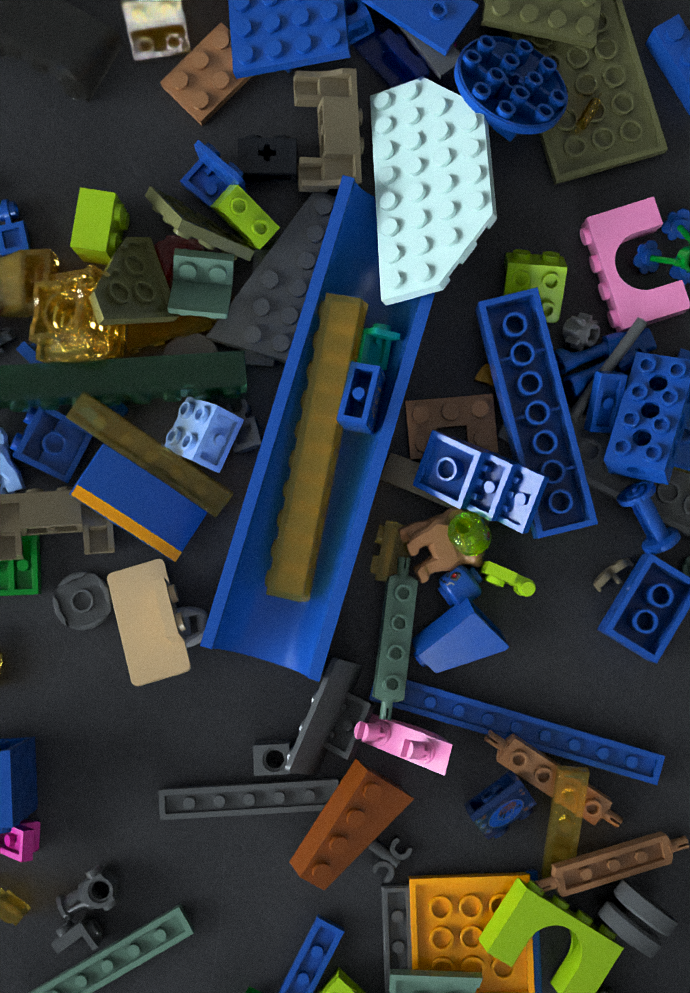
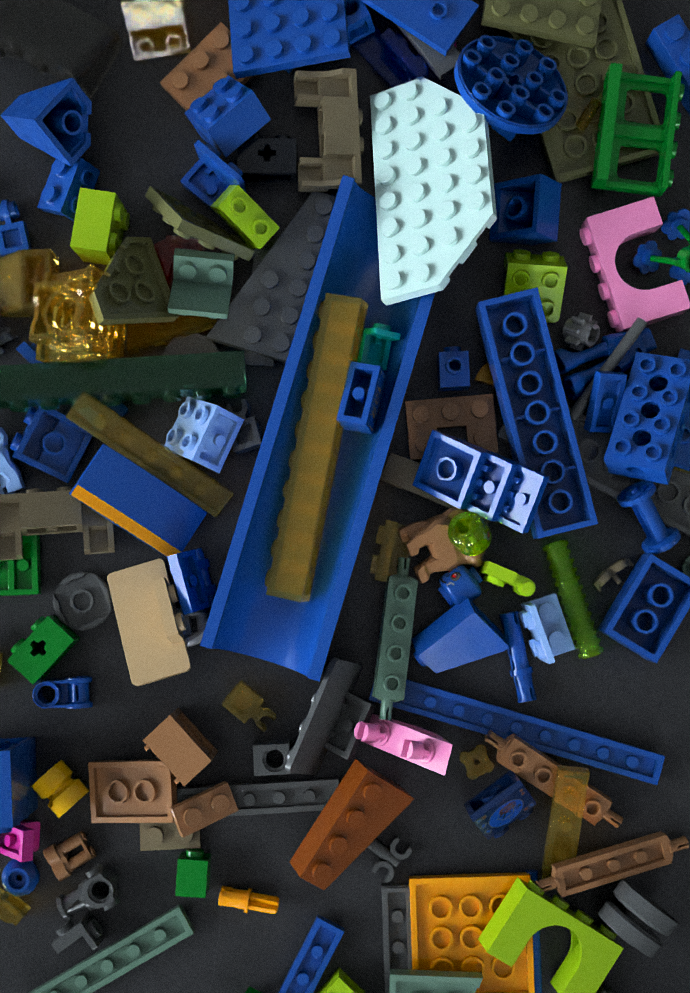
(29, 874): none -> blue plate
(38, 665): none -> green brick
(53, 120): none -> blue slope
(59, 861): none -> medium nougat piece
(60, 788): none -> yellow wheel
(63, 187): none -> blue bracket
(69, 691): none -> blue piece
(131, 791): none -> medium nougat plate
(166, 837): none -> dark tan plate
(180, 746): none -> medium nougat container
(192, 580): none -> blue plate
(193, 873): none -> green brick
(203, 809): none -> medium nougat plate
(227, 115): none -> blue brick
(246, 703): none -> clear yellow plate
(248, 900): none -> light orange axle
(453, 369): none -> blue brick
(484, 765): none -> clear yellow plate
(519, 662): none -> blue pin
(527, 210): none -> blue slope
(547, 627): none -> light blue bracket
(573, 599): none -> clear neon green piece
(617, 132): none -> green window

